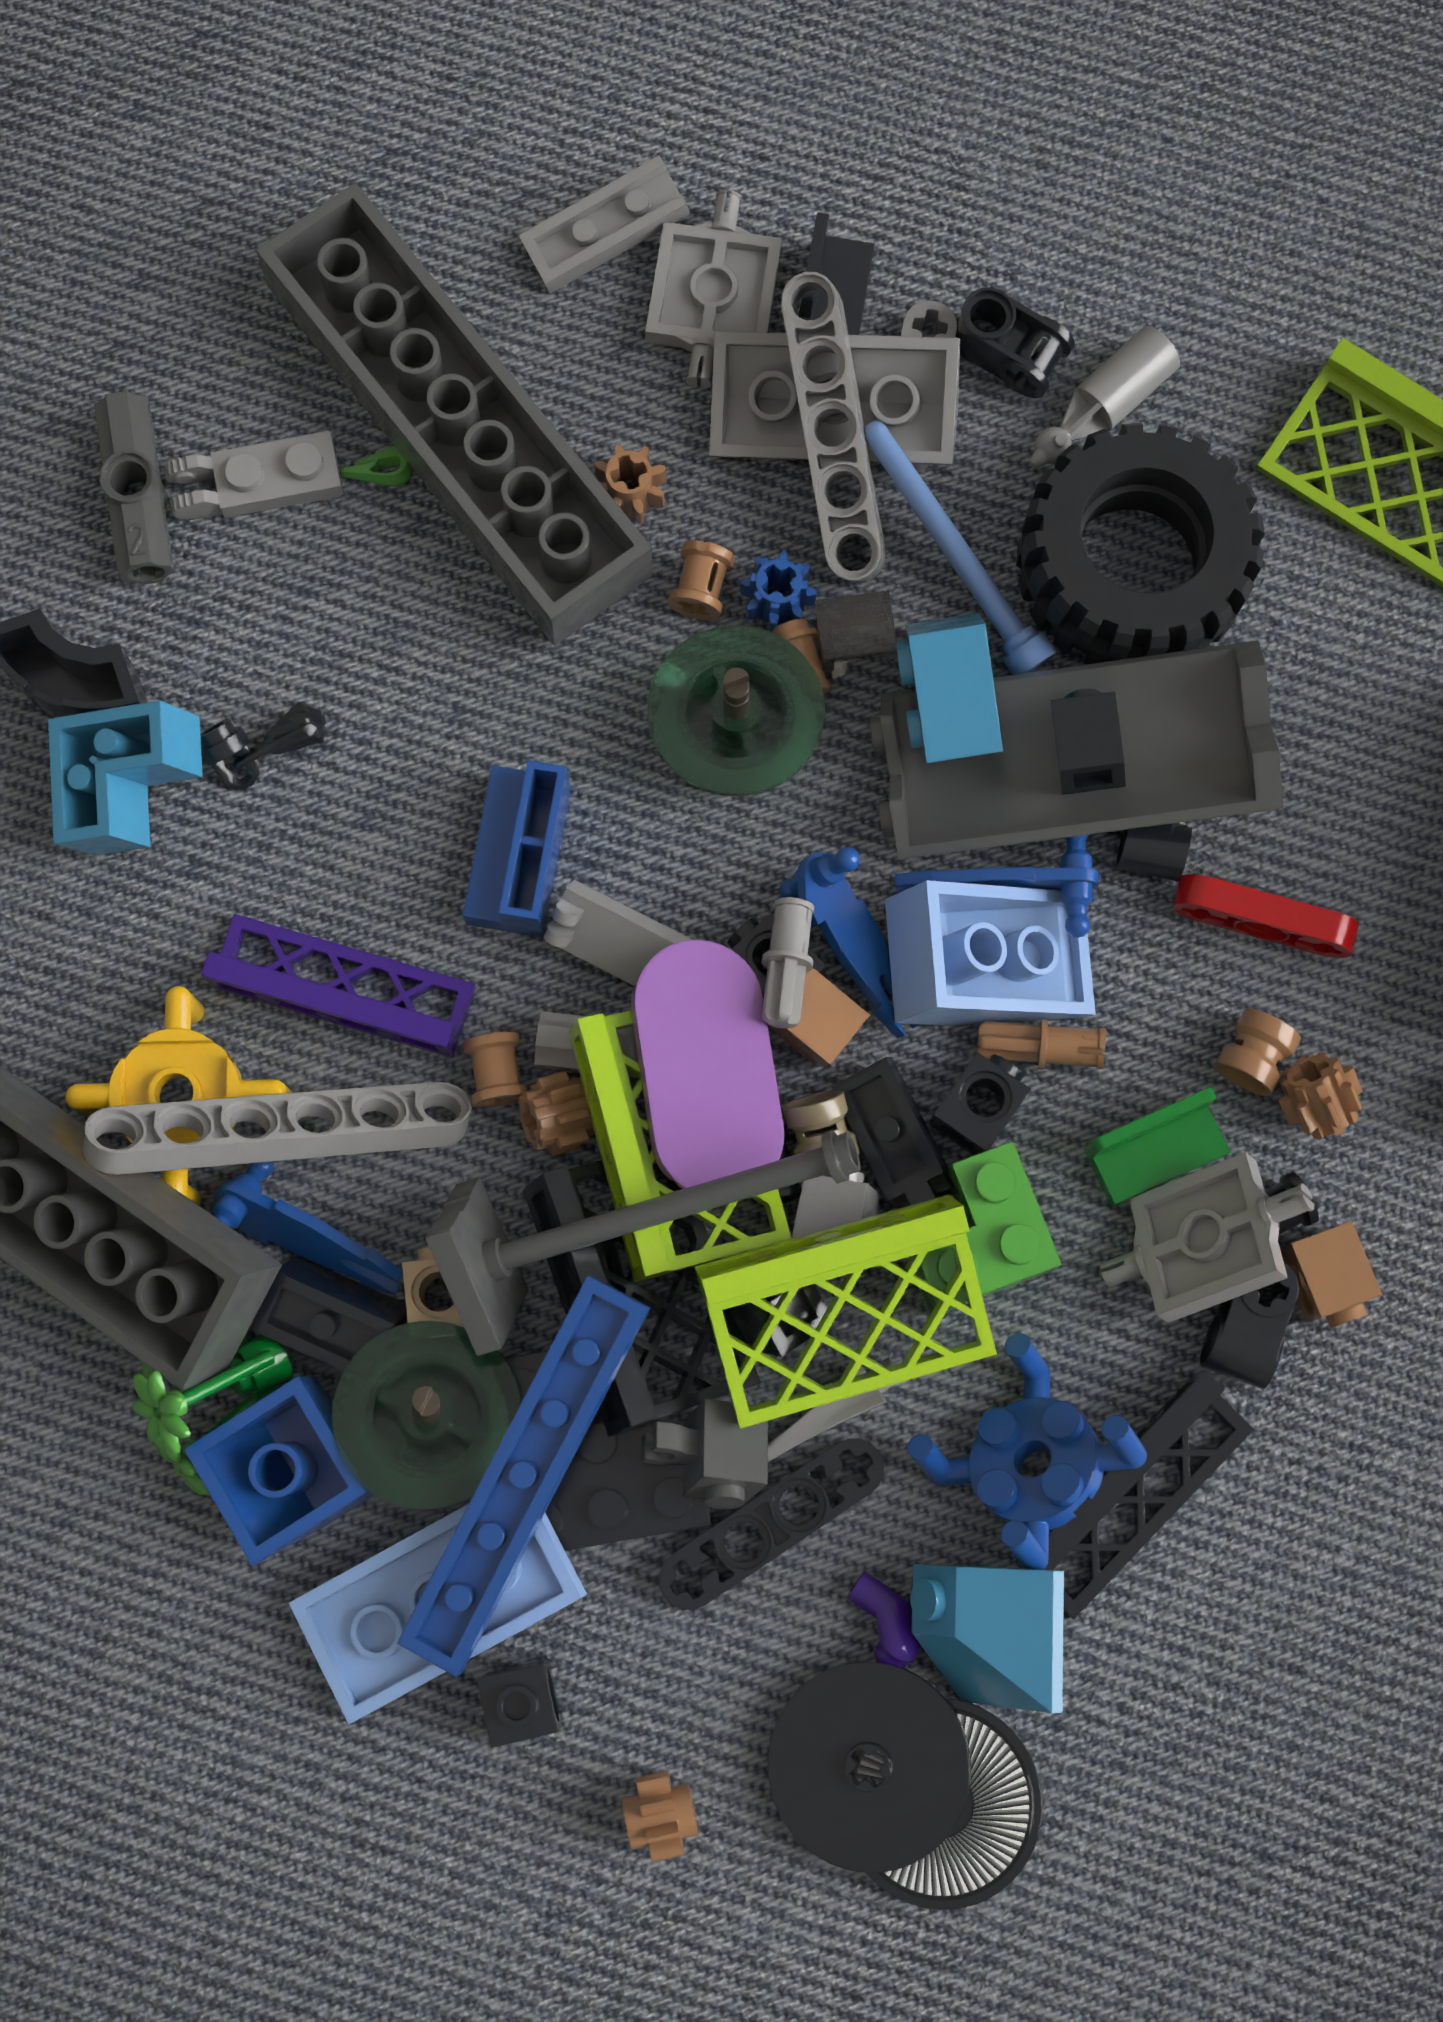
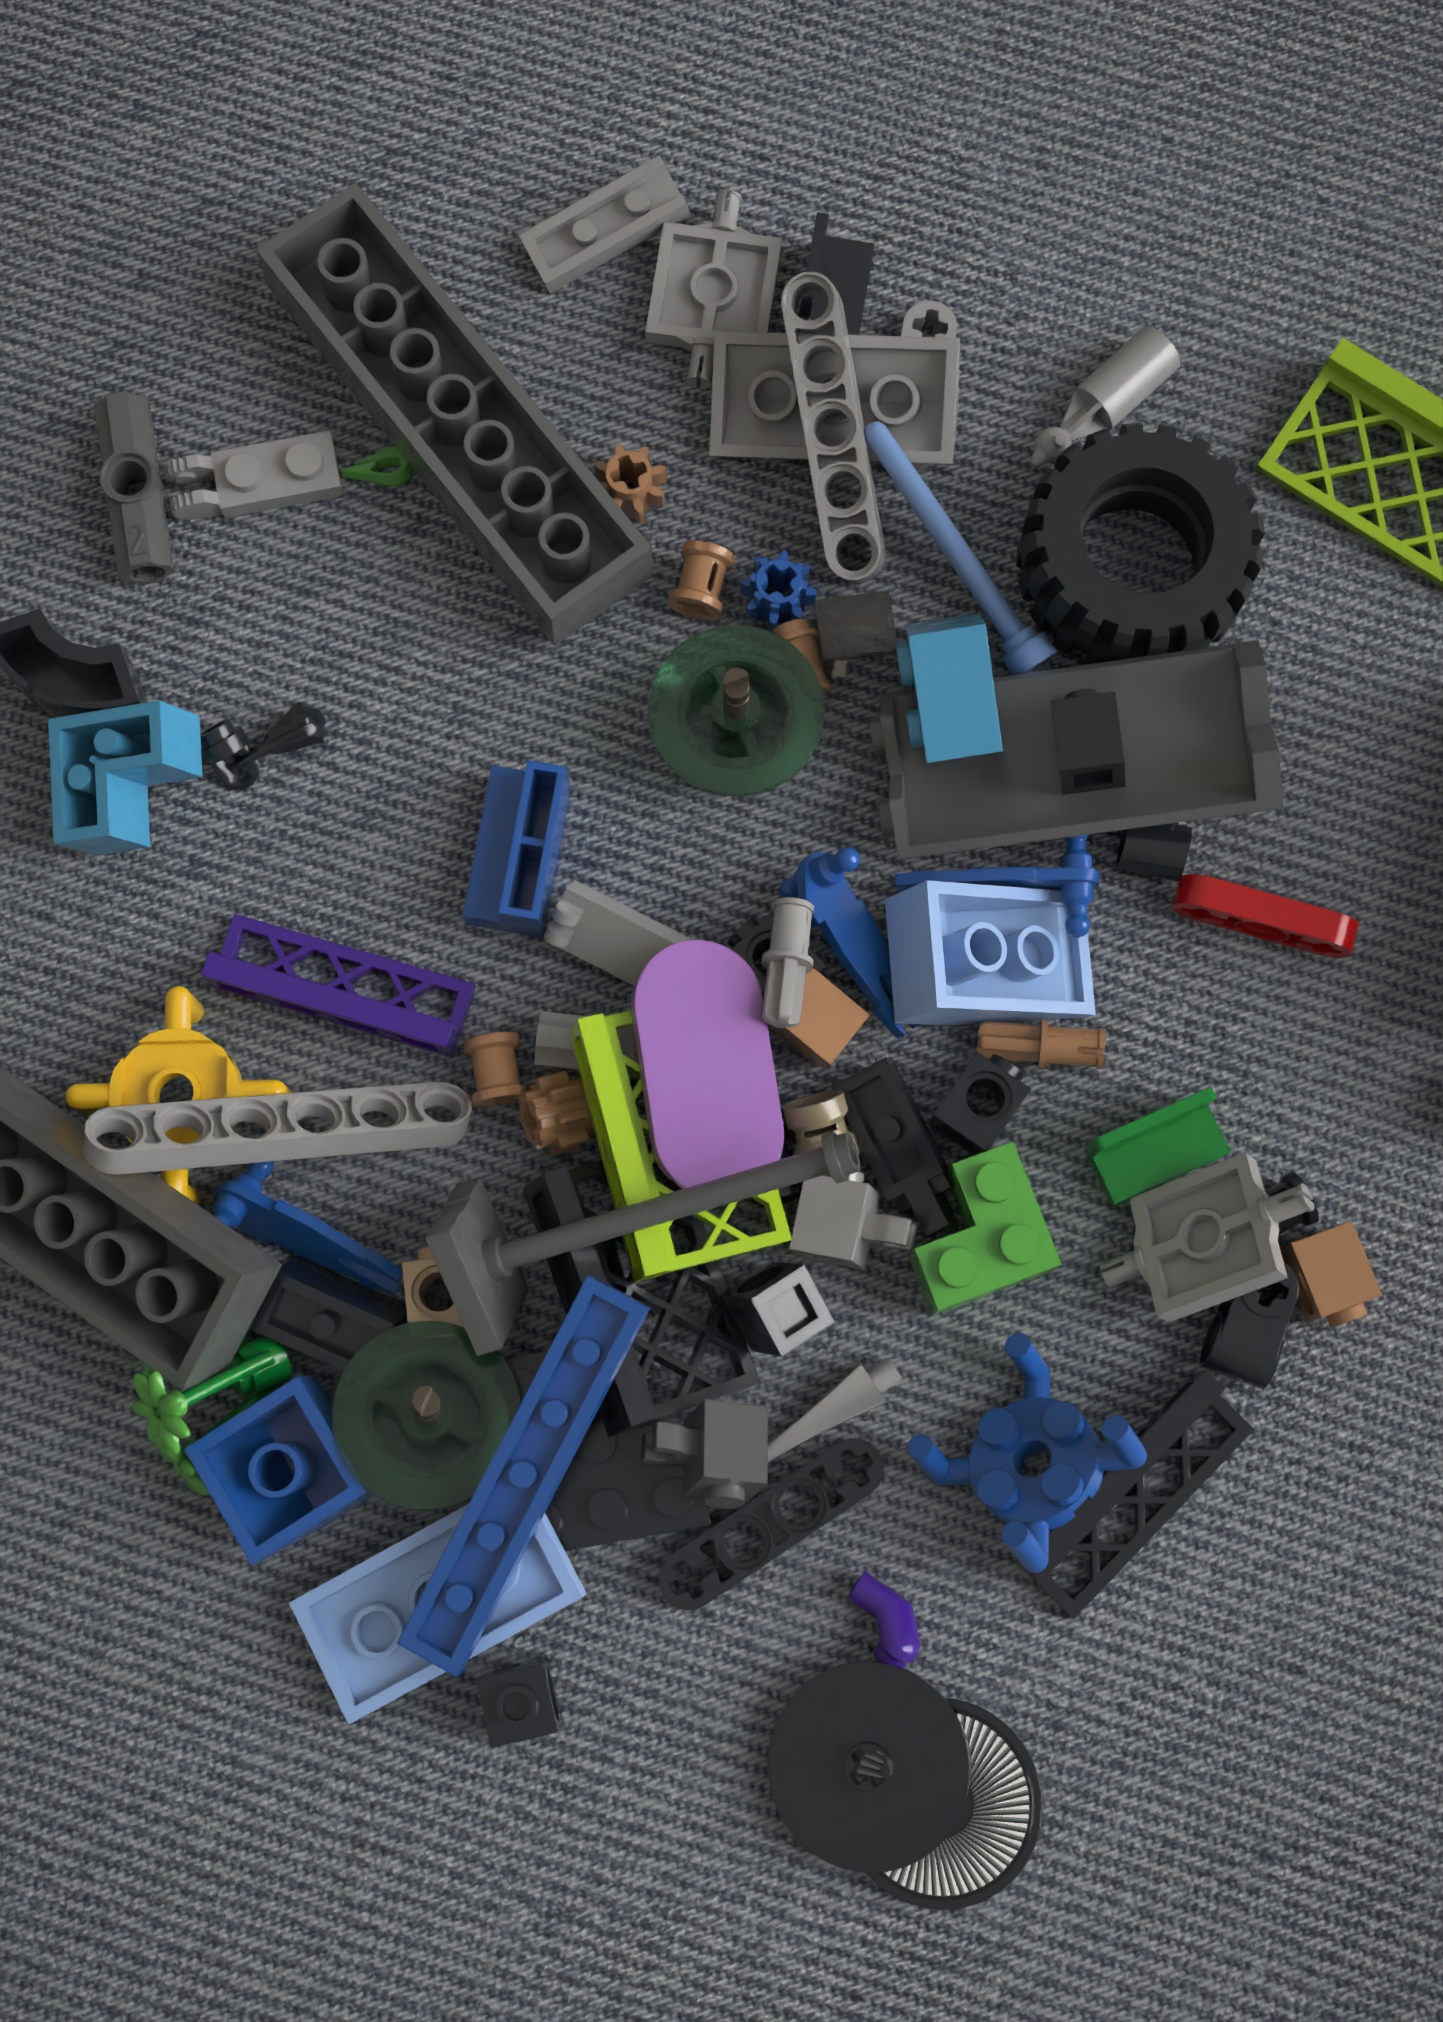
(660, 1816): medium nougat gear -> none
(833, 1254): lime fence -> none
(993, 1632): dark azure slope -> none
(1016, 342): black piece -> none
(1258, 1048): medium nougat wheel -> none
(1320, 1095): medium nougat gear -> none

